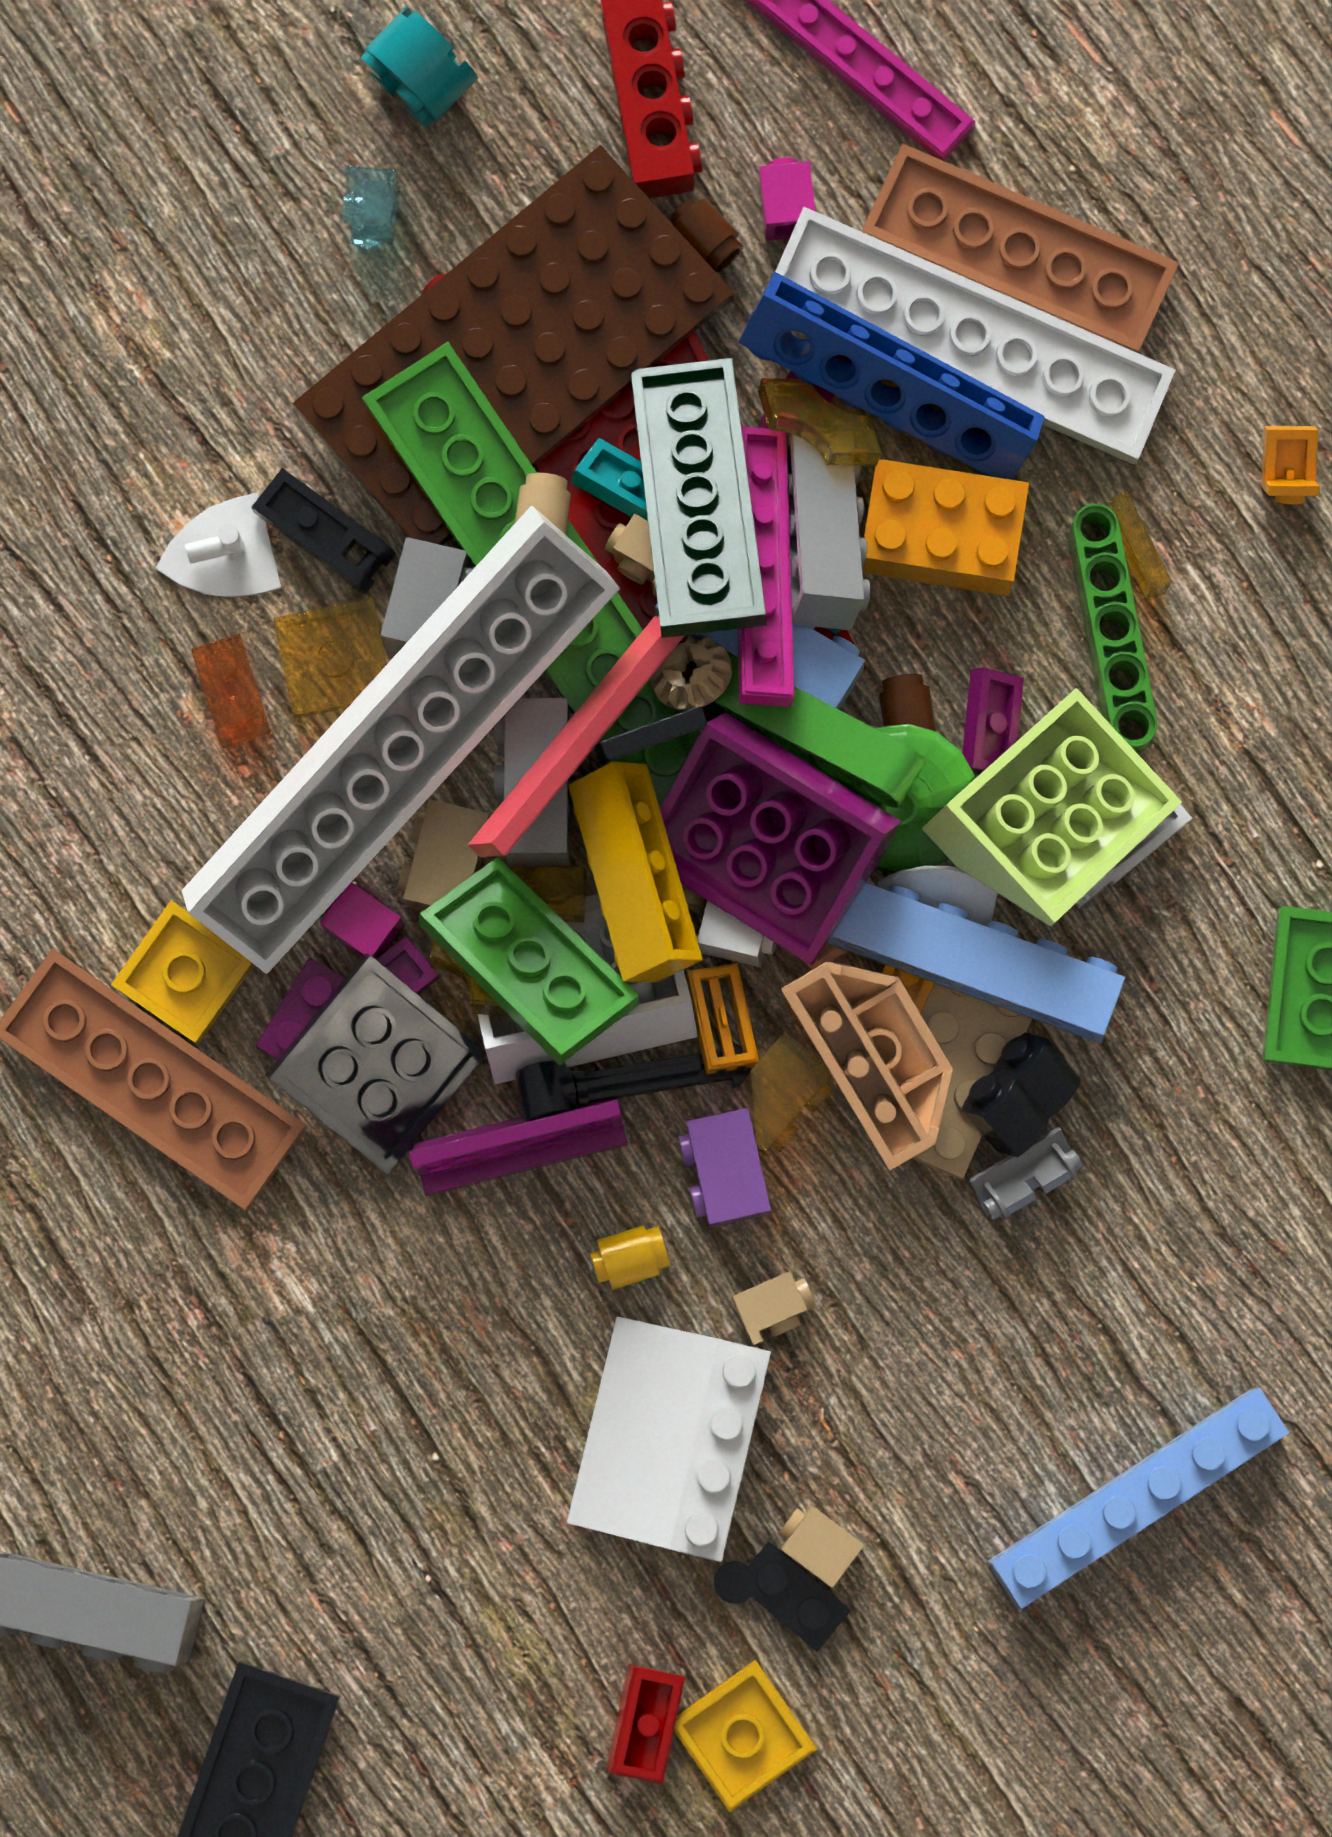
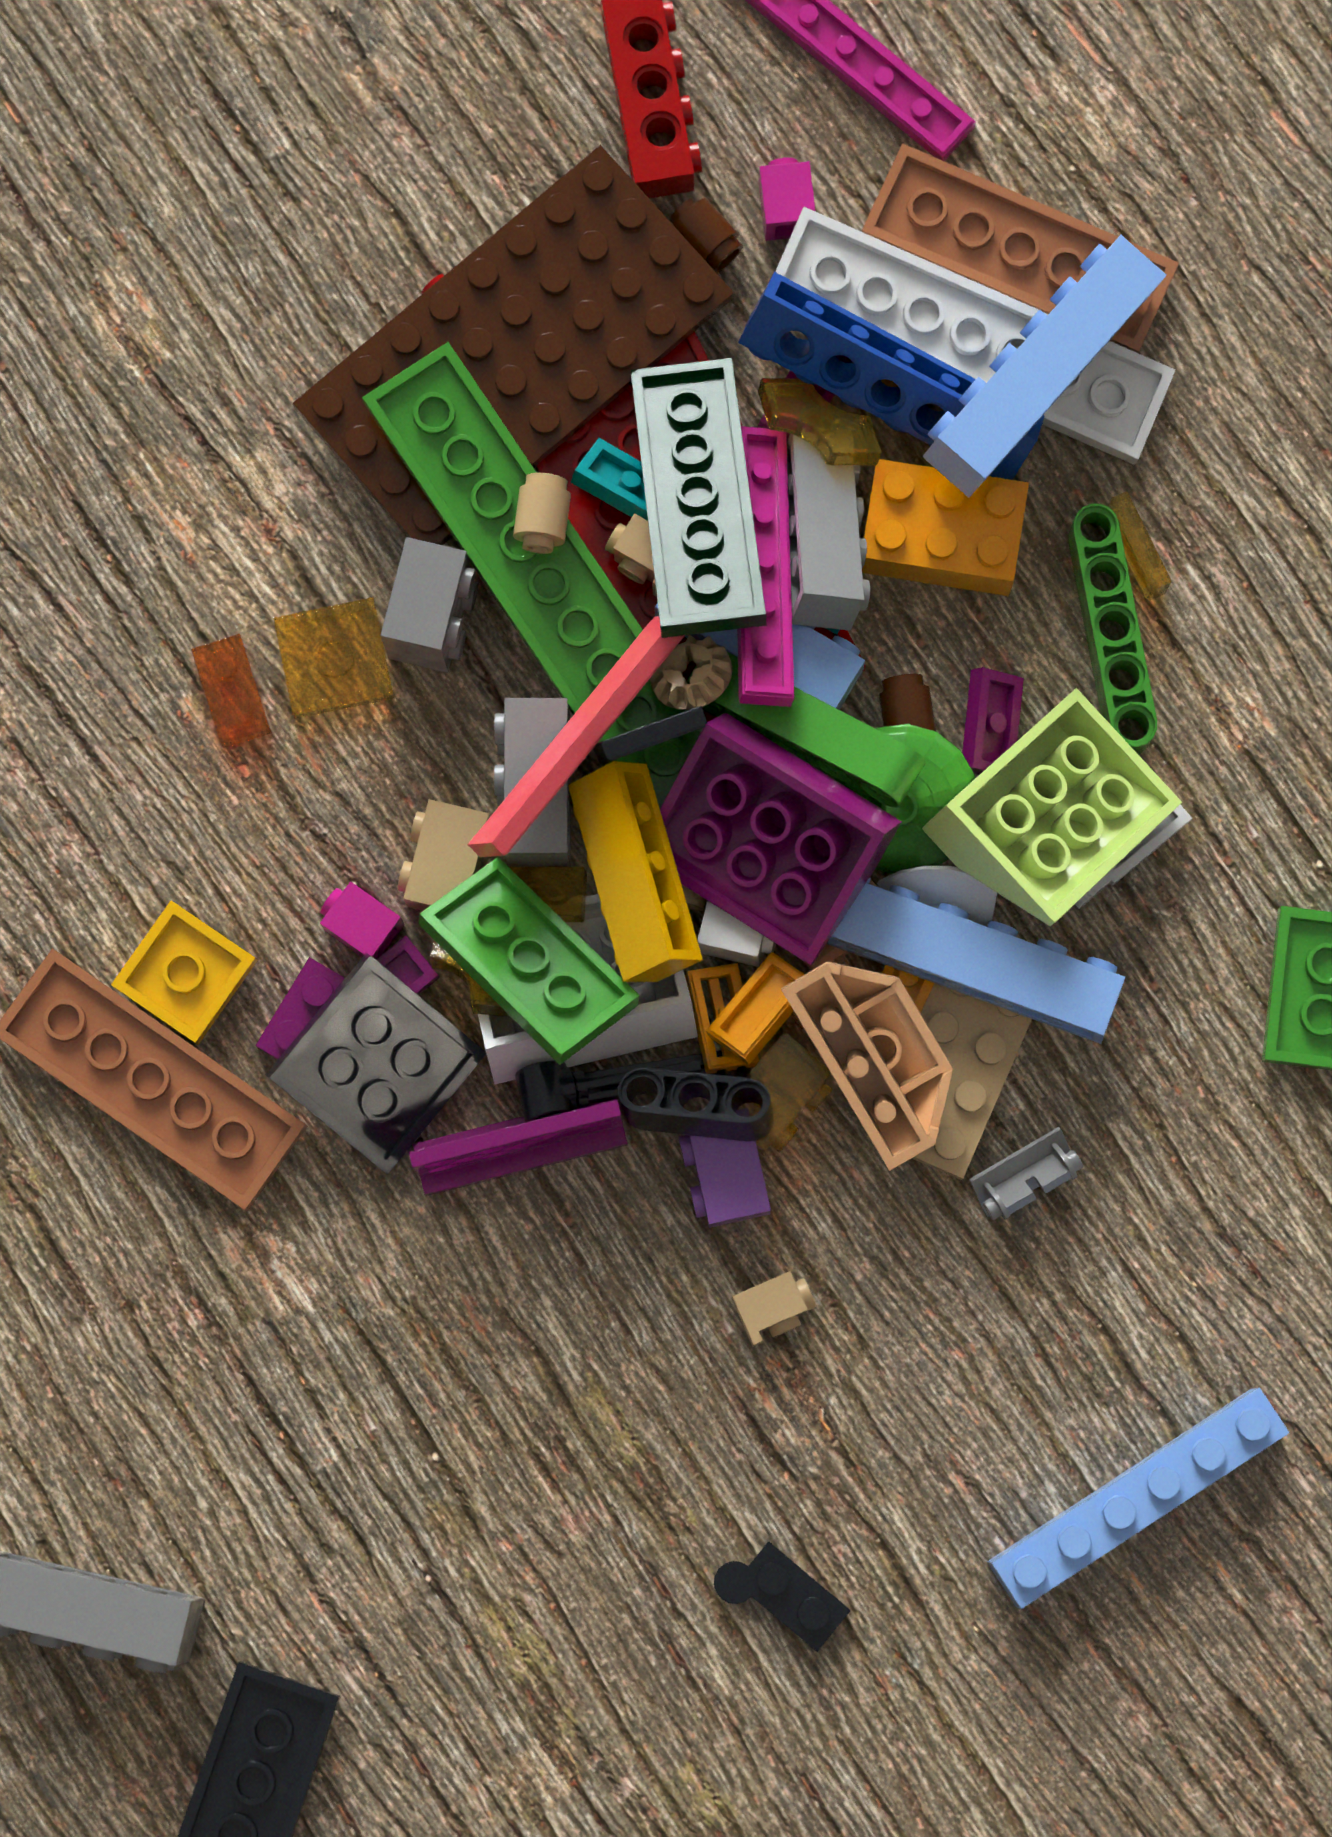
(223, 552): white shield -> none
(322, 530): black plate -> none
(371, 205): clear light blue brick -> none
(399, 740): white brick -> none
(418, 66): teal brick -> none
(630, 1256): yellow brick -> none
(645, 1724): red slope -> none
(669, 1438): white slope -> none
(714, 1121): none -> black beam
(742, 1735): yellow tile -> none
(755, 1010): none -> light orange tile
(819, 1544): tan brick -> none
(1020, 1094): black brick -> none
(1043, 366): none -> light blue brick
(1290, 463): light orange bracket -> none

